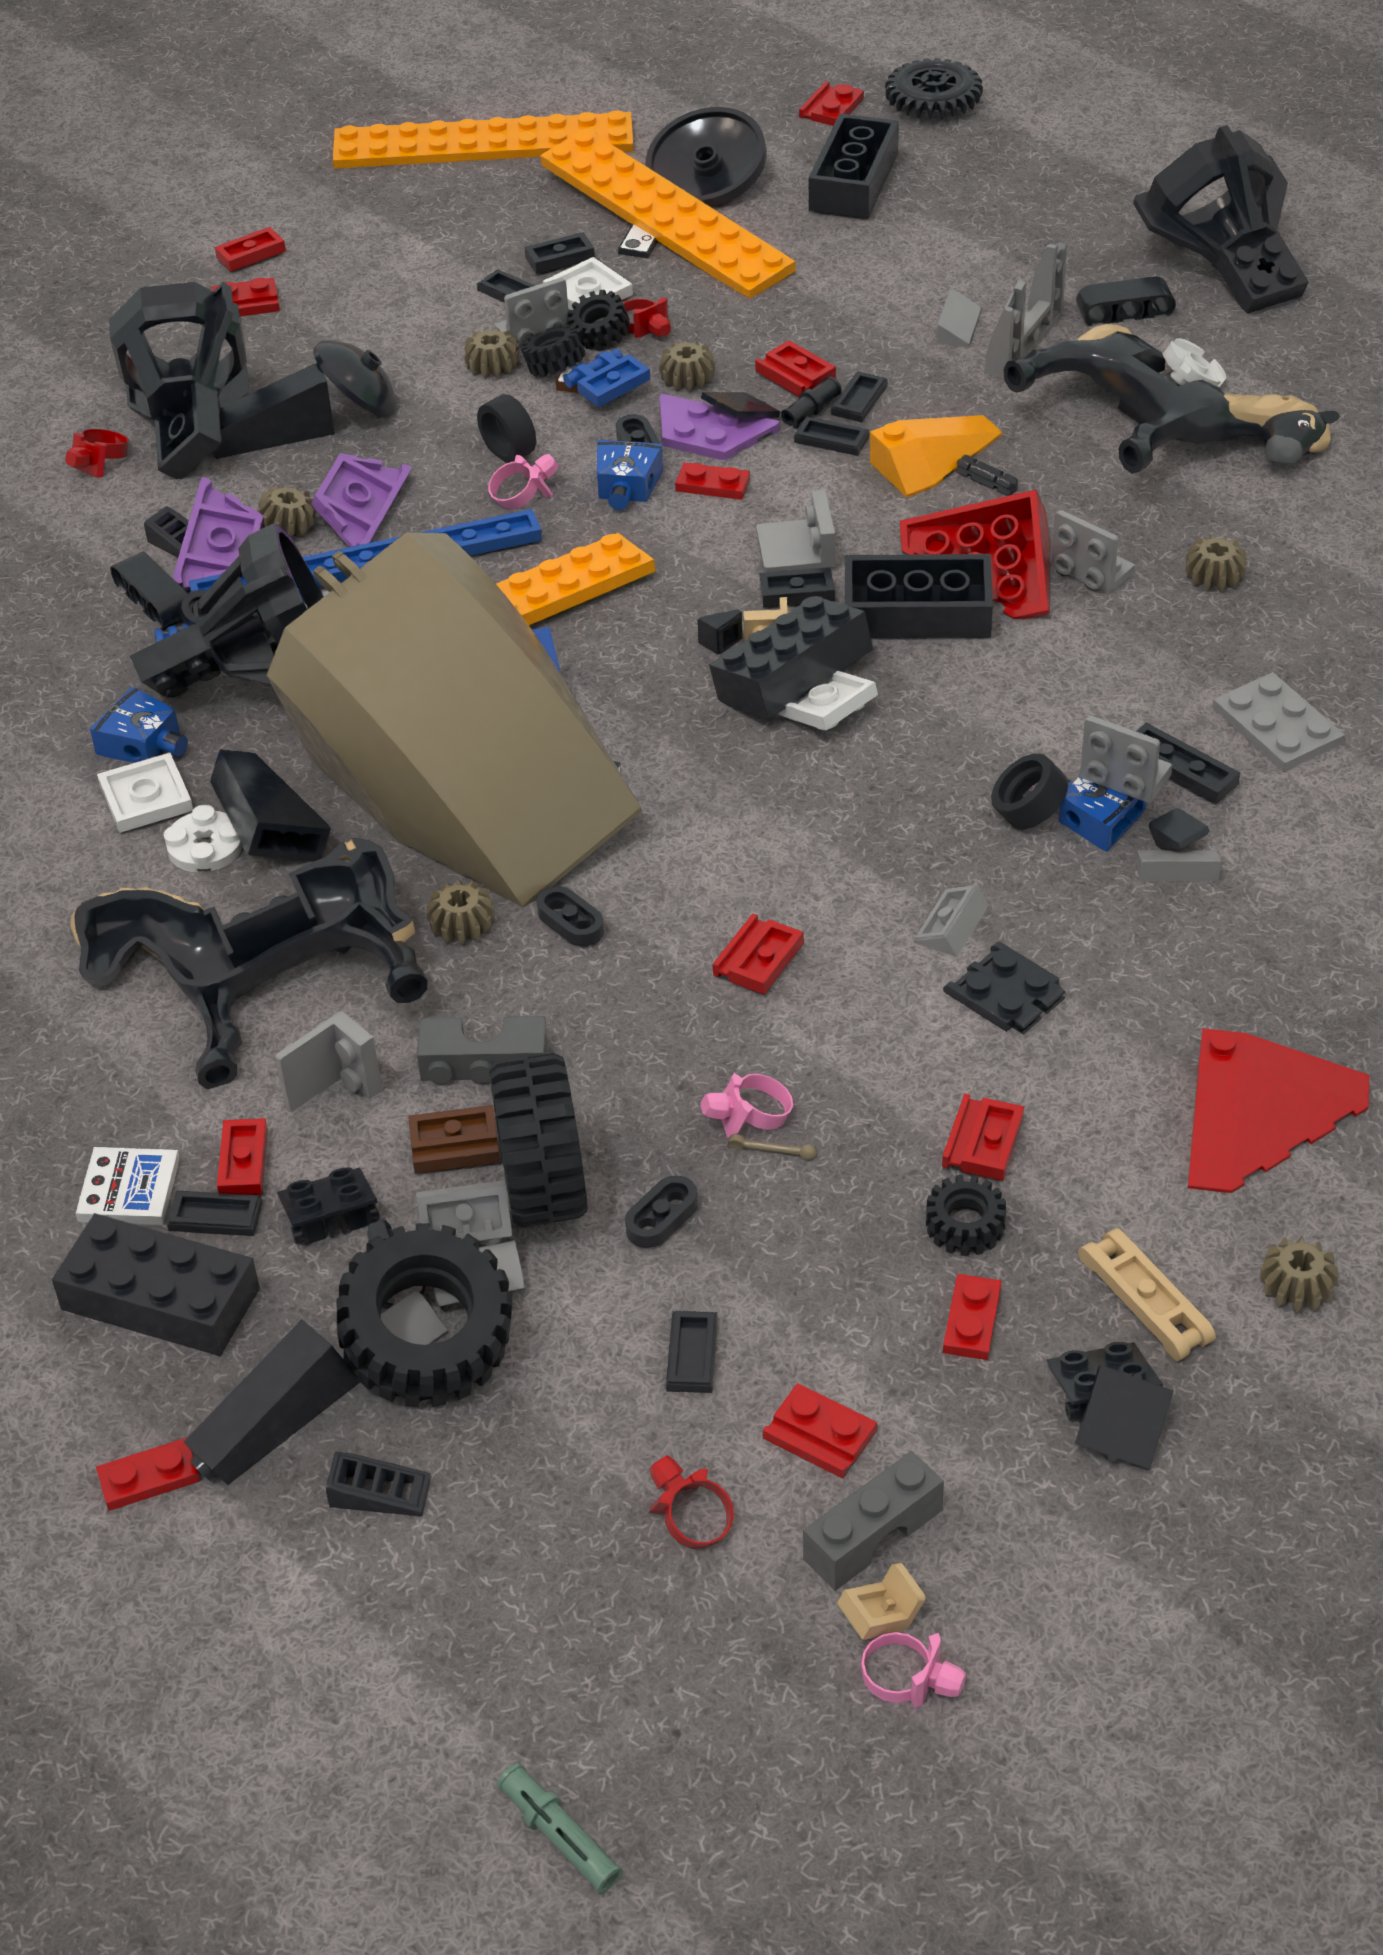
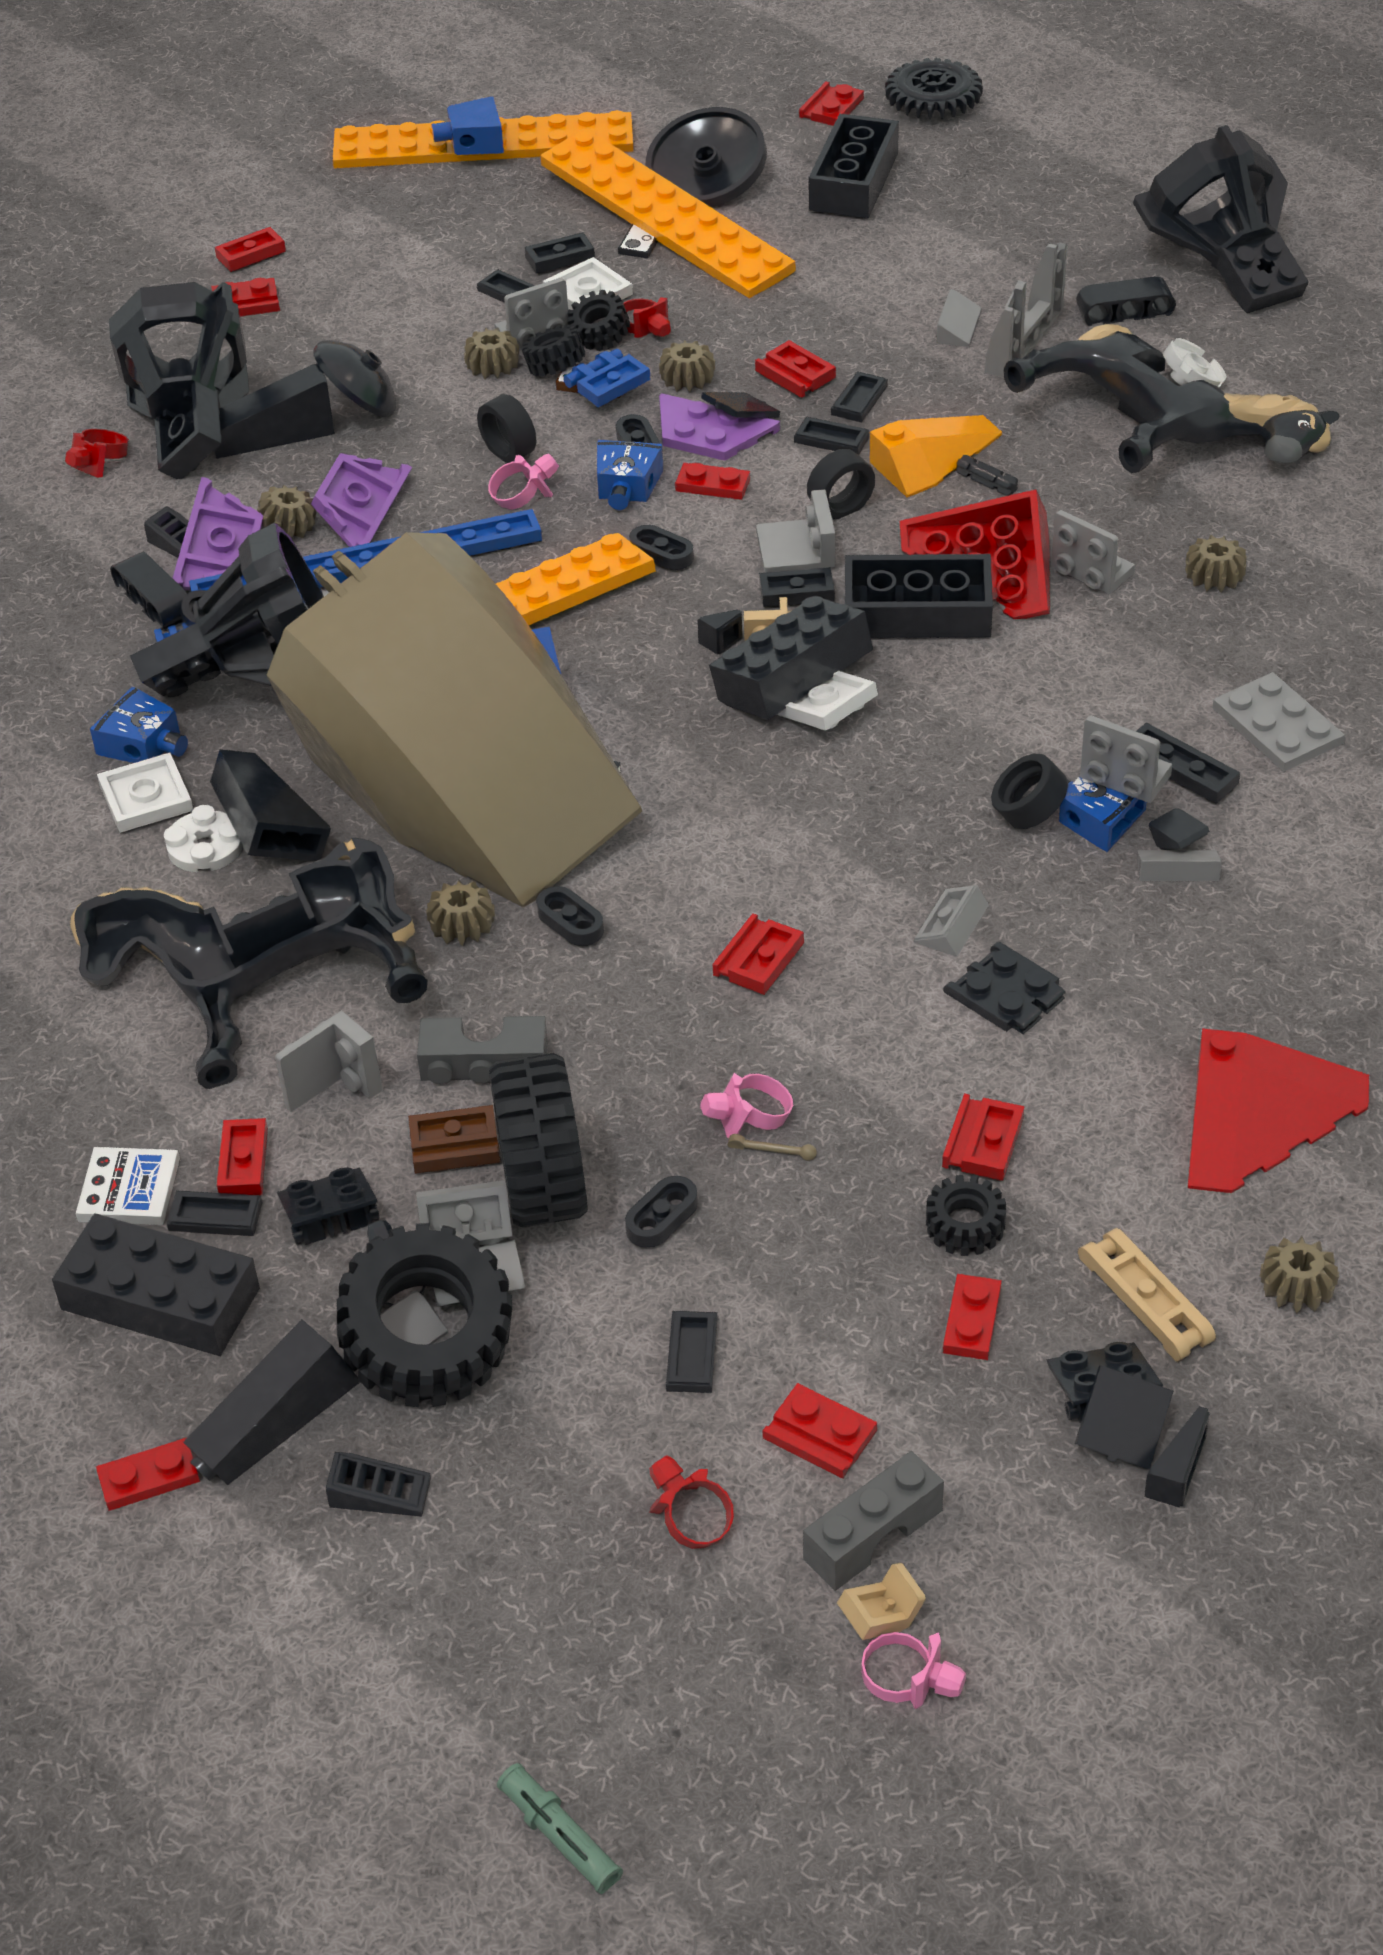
(472, 128): none -> blue torso
(663, 546): none -> black plate
(811, 401): black pin -> none
(834, 467): none -> black tyre
(1174, 1469): none -> black slope

